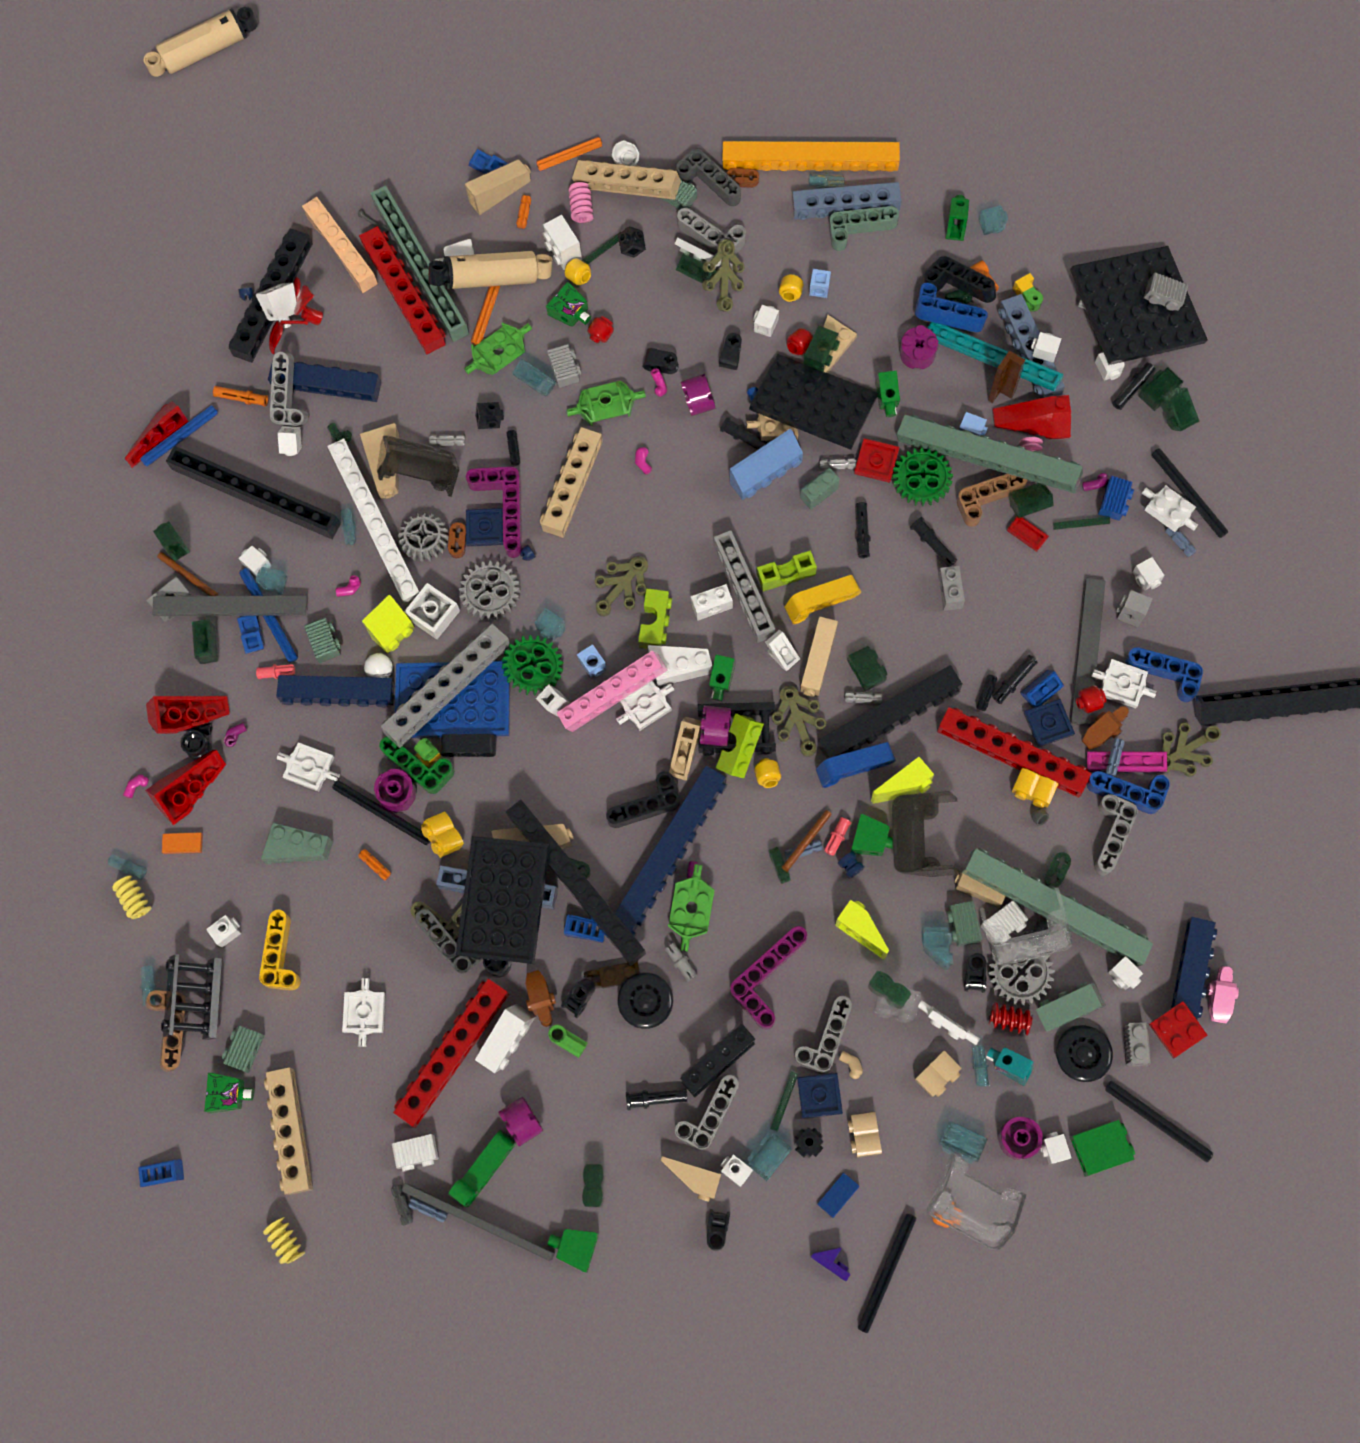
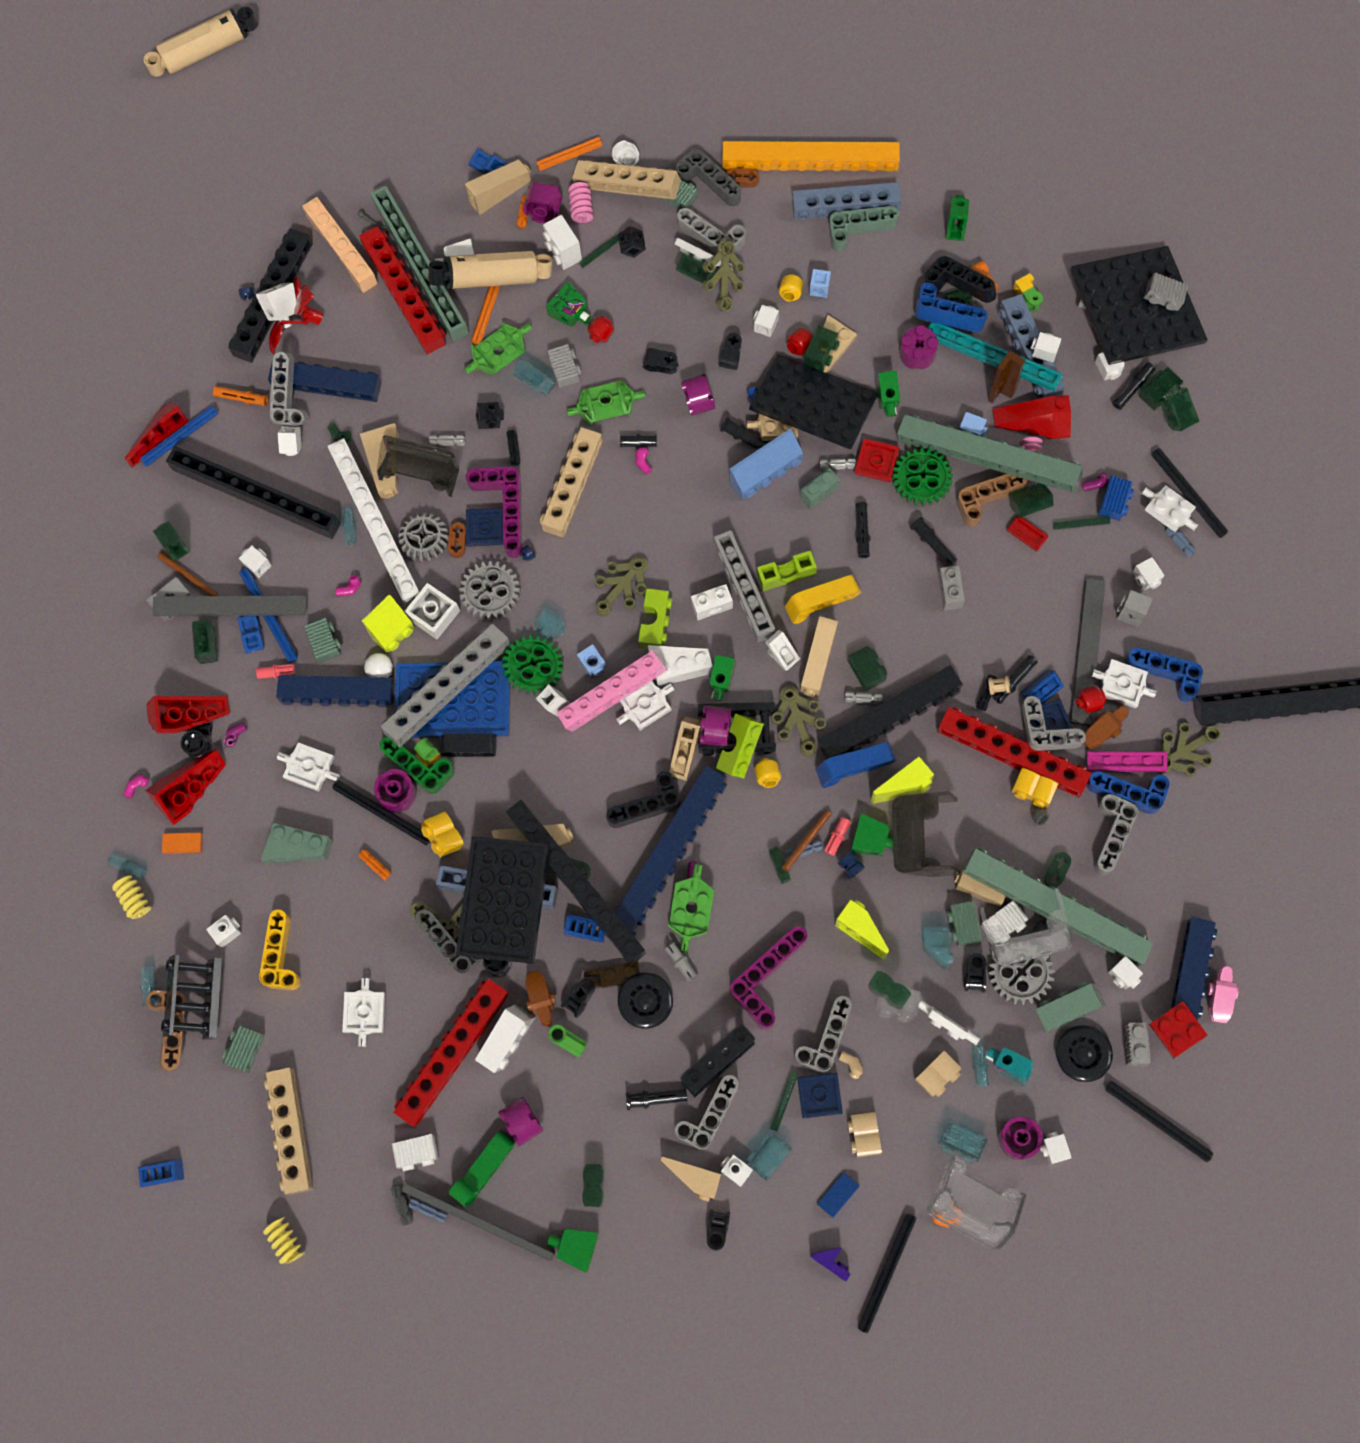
(225, 1093): green torso -> none
(272, 579): clear light blue brick -> none
(542, 202): none -> magenta brick
(577, 271): yellow head -> none
(638, 441): none -> black pin
(661, 386): dark pink arm -> none
(805, 1150): black brick -> none
(826, 180): clear light blue axle -> none
(993, 220): clear light blue brick -> none
(999, 685): none -> tan bush
(1010, 1018): red piece -> none
(1041, 732): none -> light grey beam
(1102, 1148): green brick -> none
(1115, 756): sand blue axle -> none

